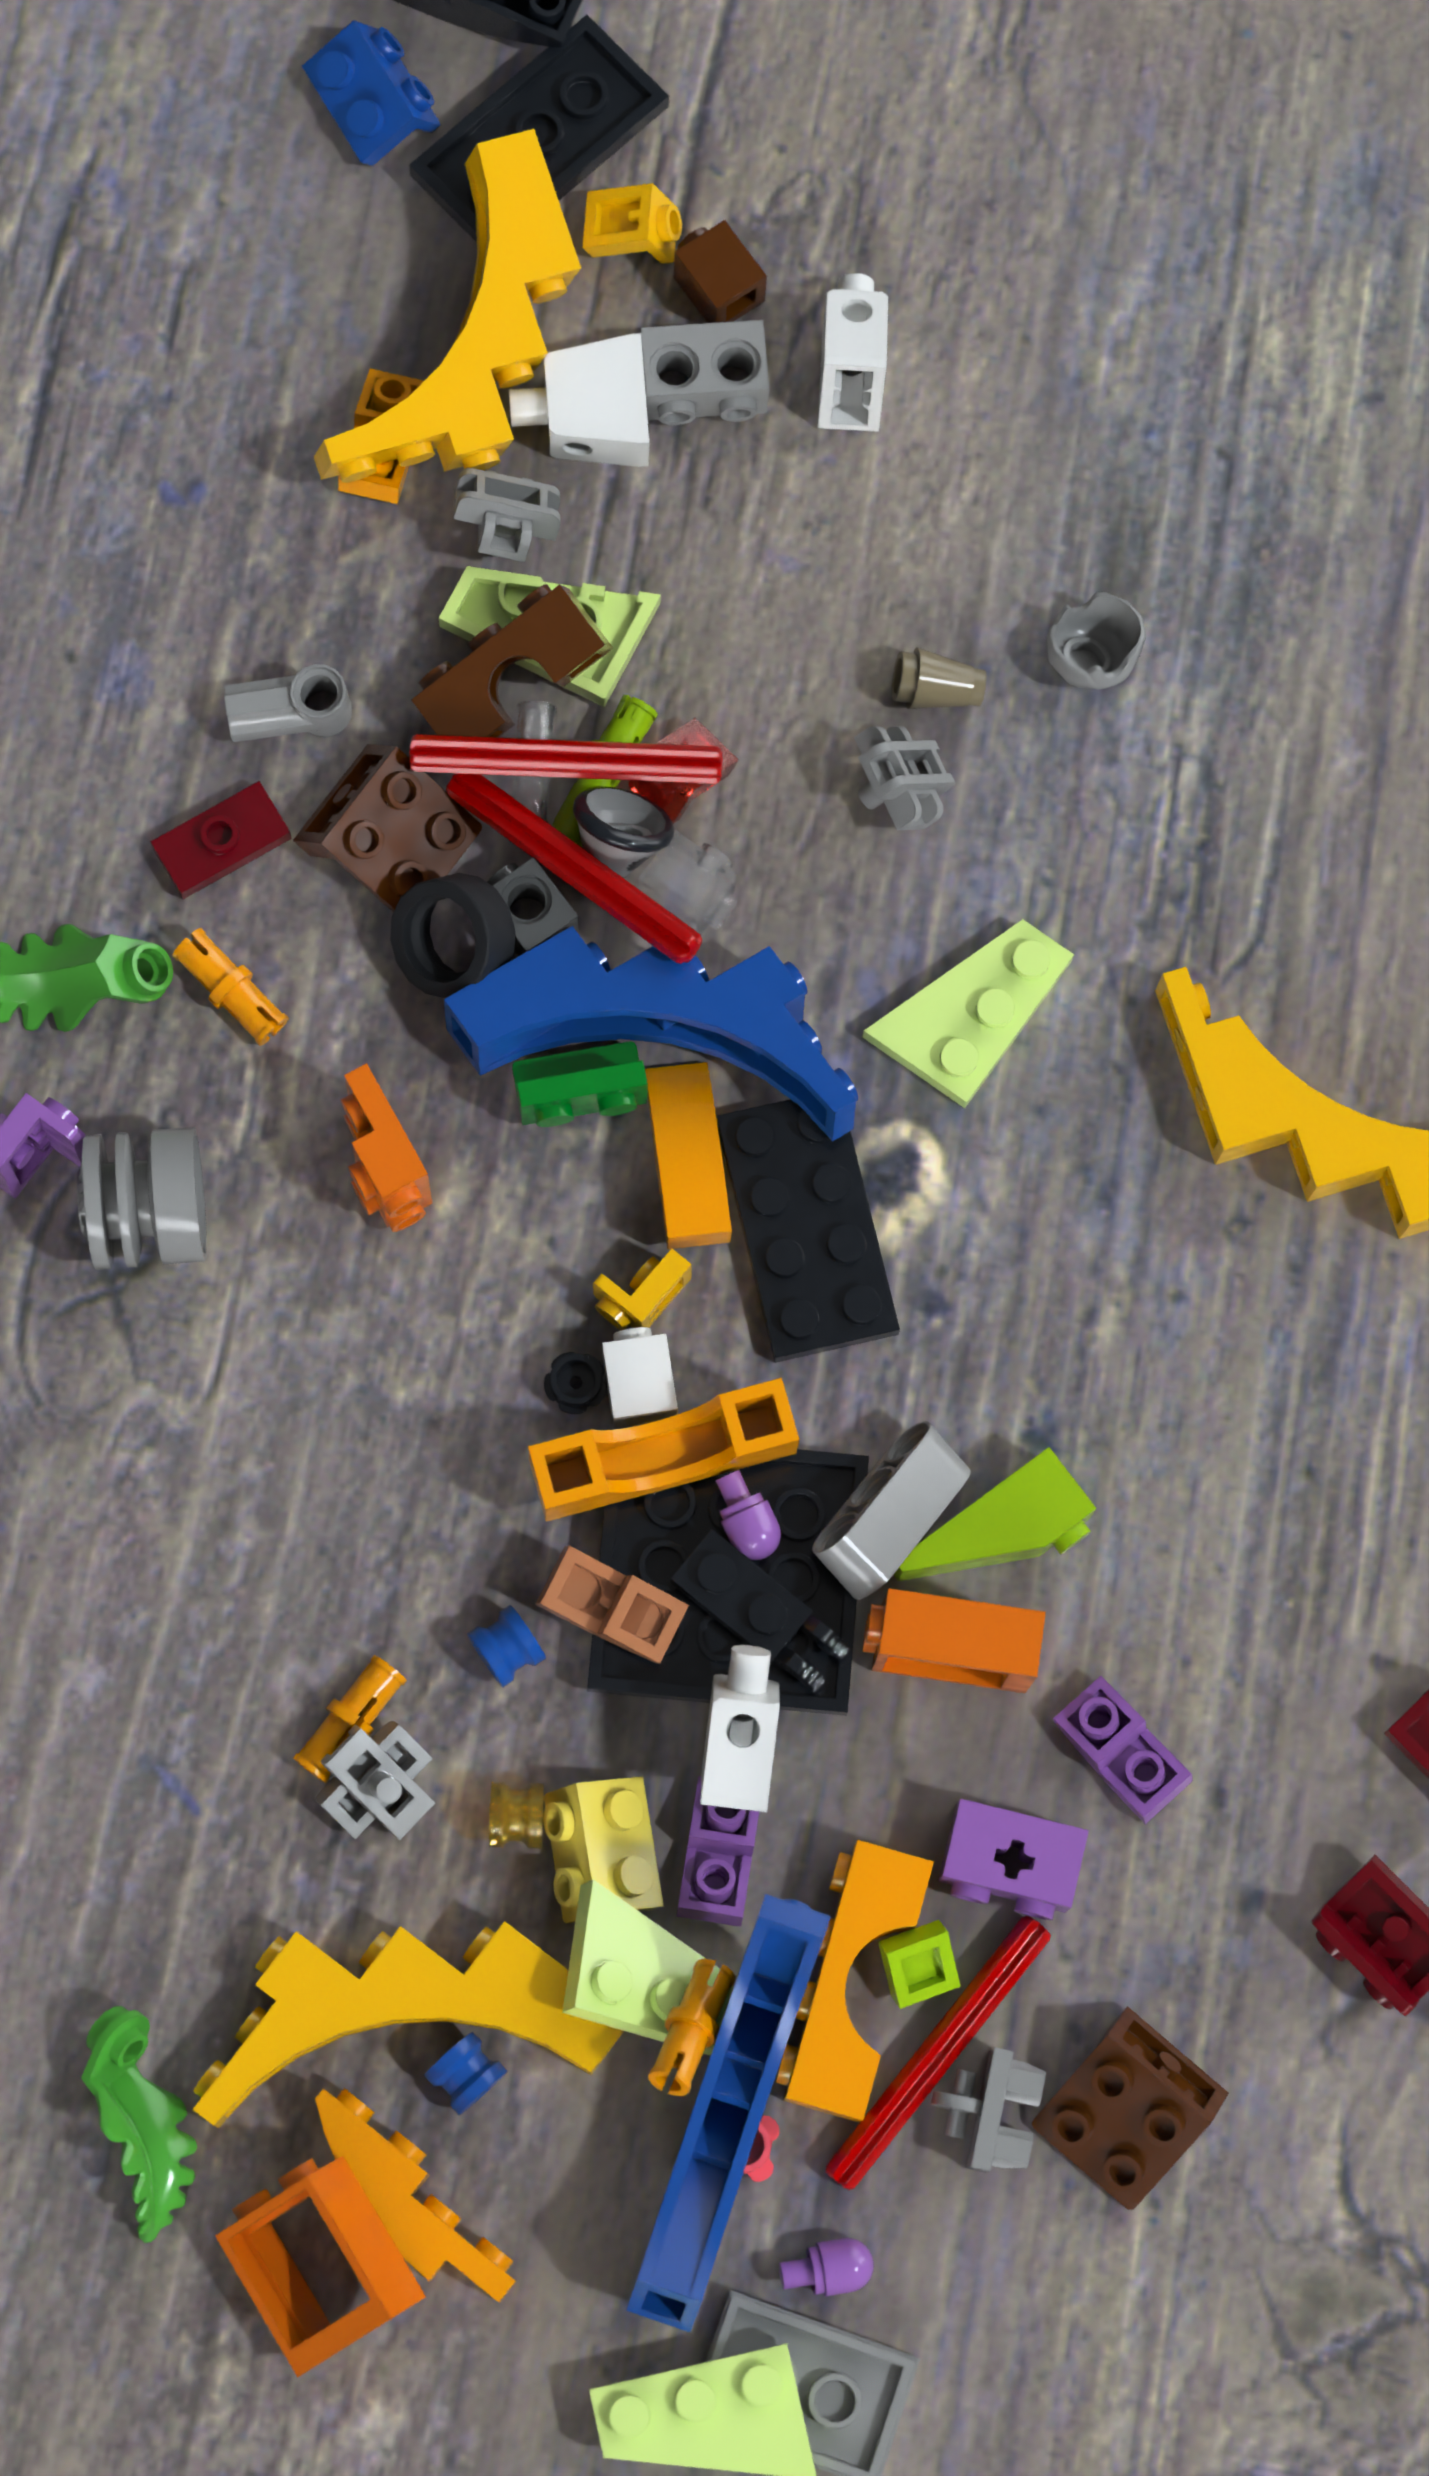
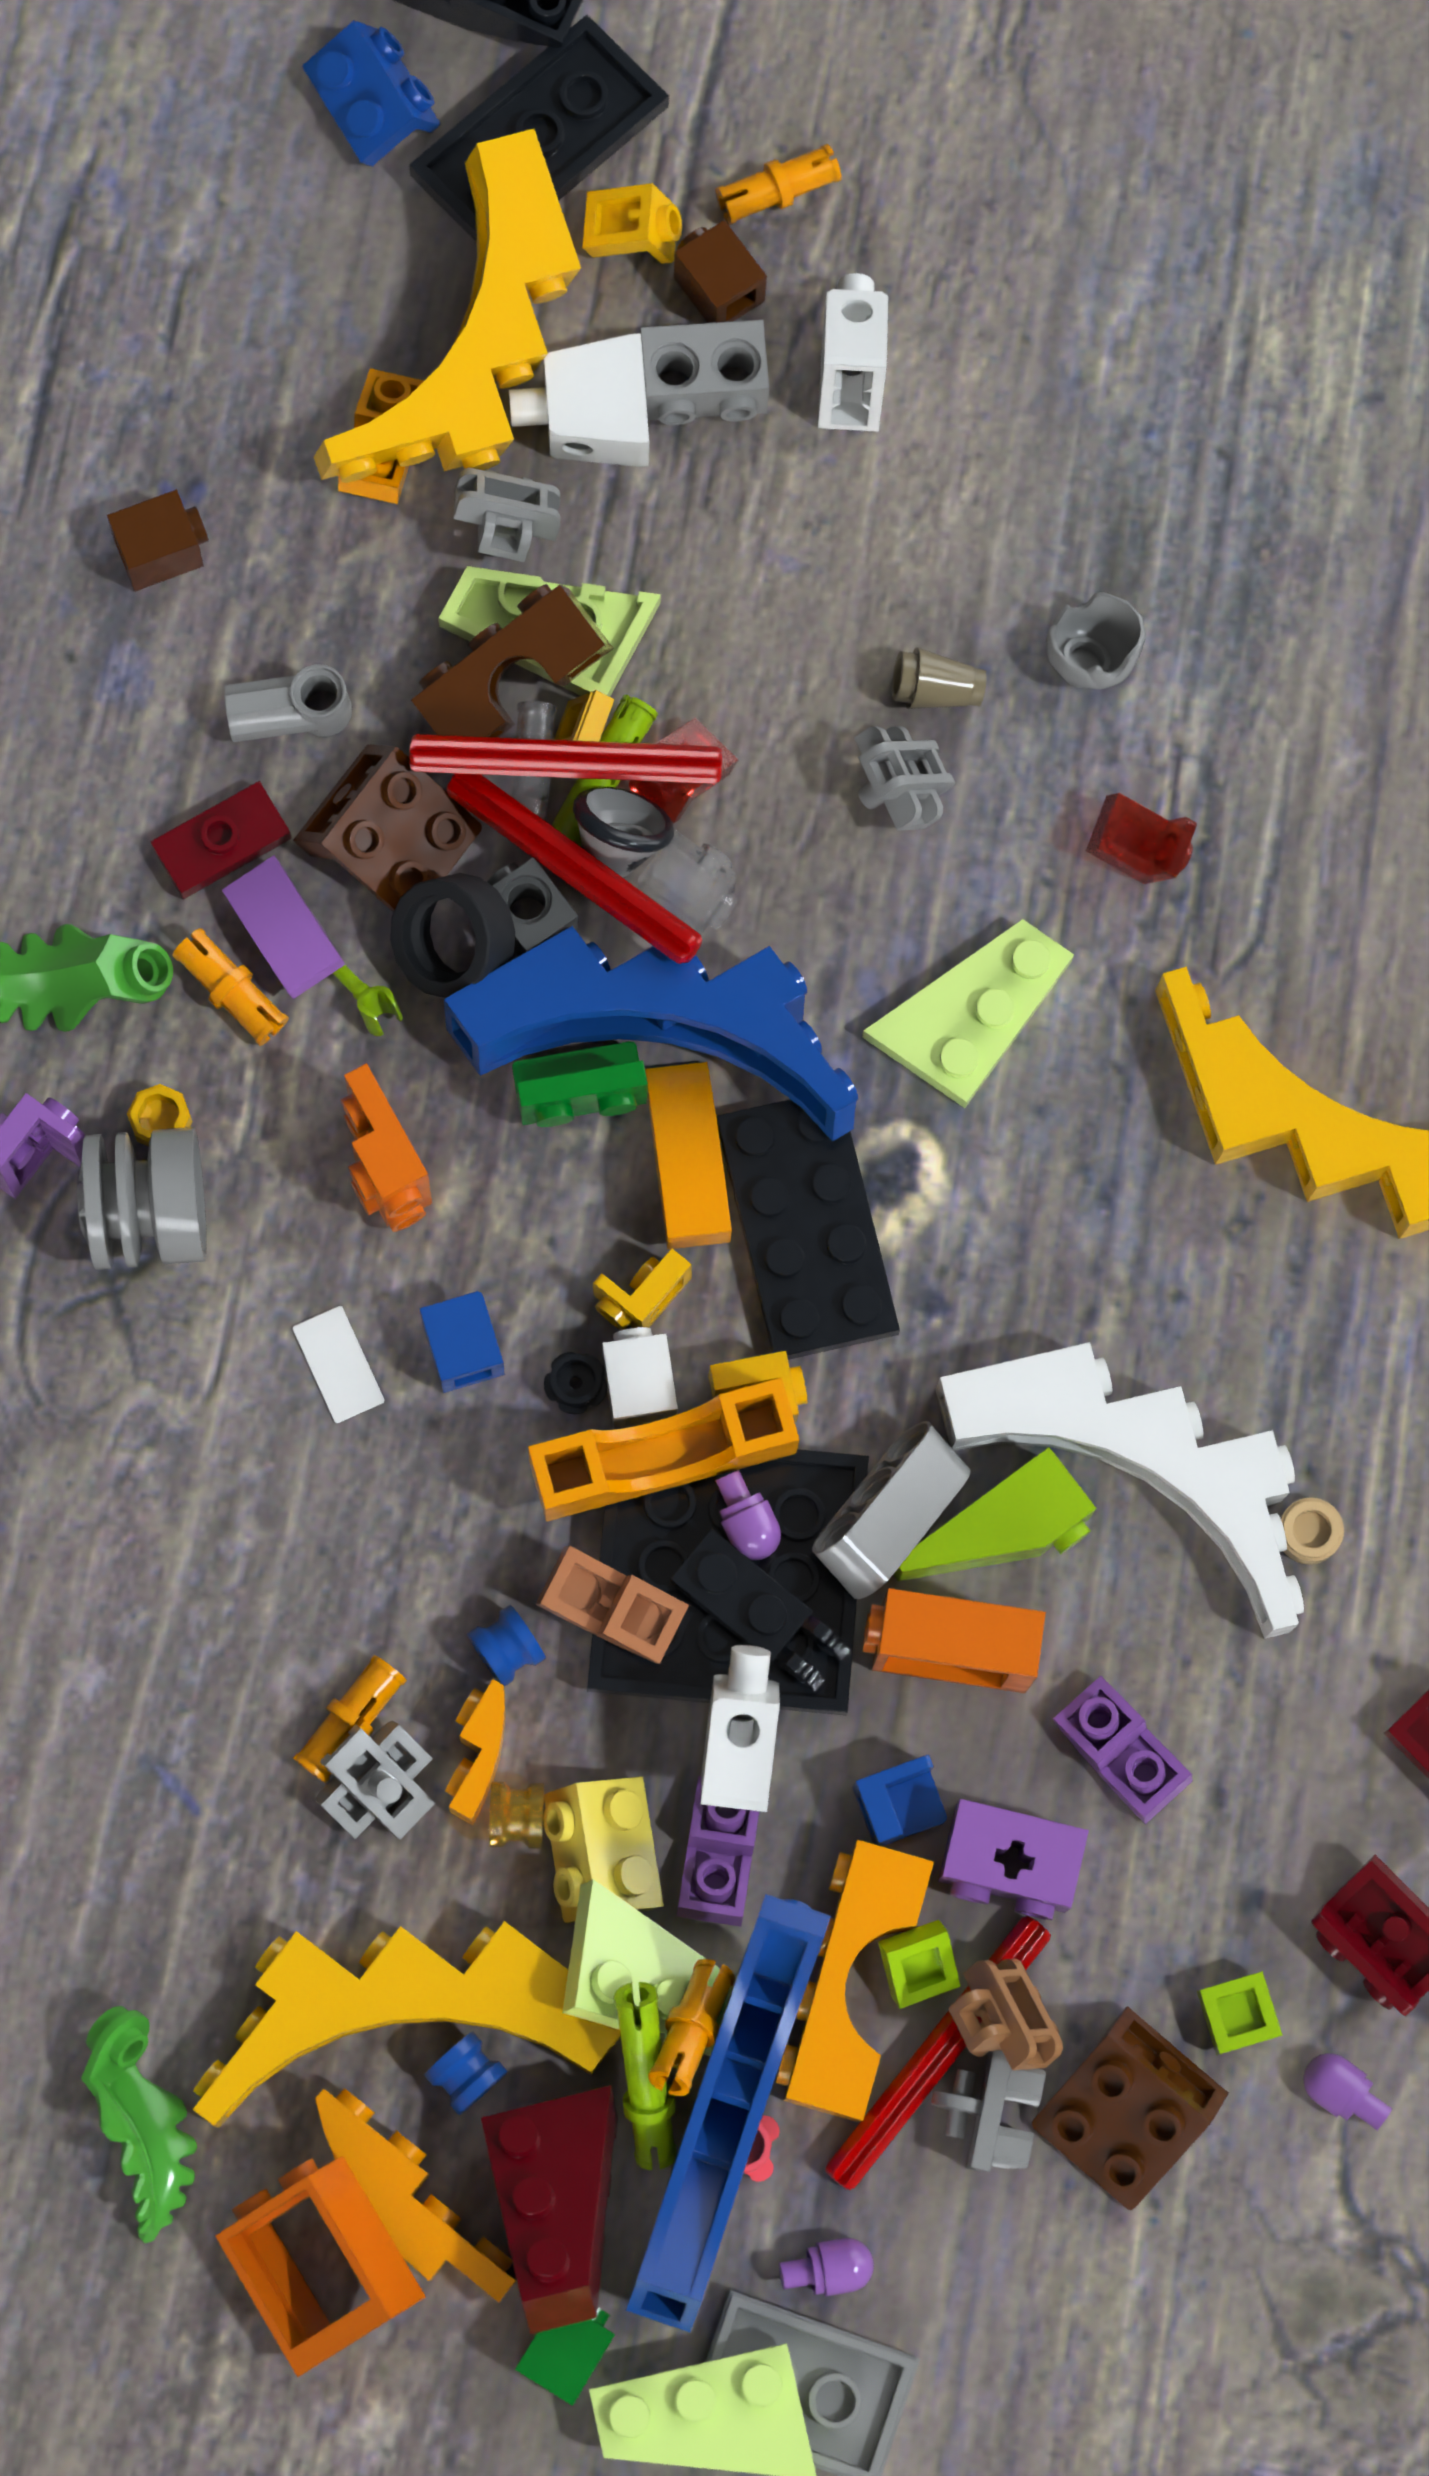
(157, 1109): none -> yellow tile
(158, 539): none -> reddish brown brick
(283, 927): none -> medium lavender slope
(338, 1364): none -> white sticker
(370, 1000): none -> lime hand
(462, 1341): none -> blue panel
(483, 1732): none -> light orange slope
(553, 2199): none -> dark red wedge
(567, 2356): none -> green brick
(585, 717): none -> yellow tile
(643, 2103): none -> lime pin
(759, 1369): none -> yellow bracket
(778, 184): none -> light orange pin
(900, 1801): none -> blue panel
(1010, 2016): none -> medium nougat piece
(1141, 840): none -> clear red bracket
(1223, 1486): none -> white arch
(1239, 2013): none -> lime plate
(1312, 1530): none -> tan tile
(1343, 2090): none -> medium lavender cylinder

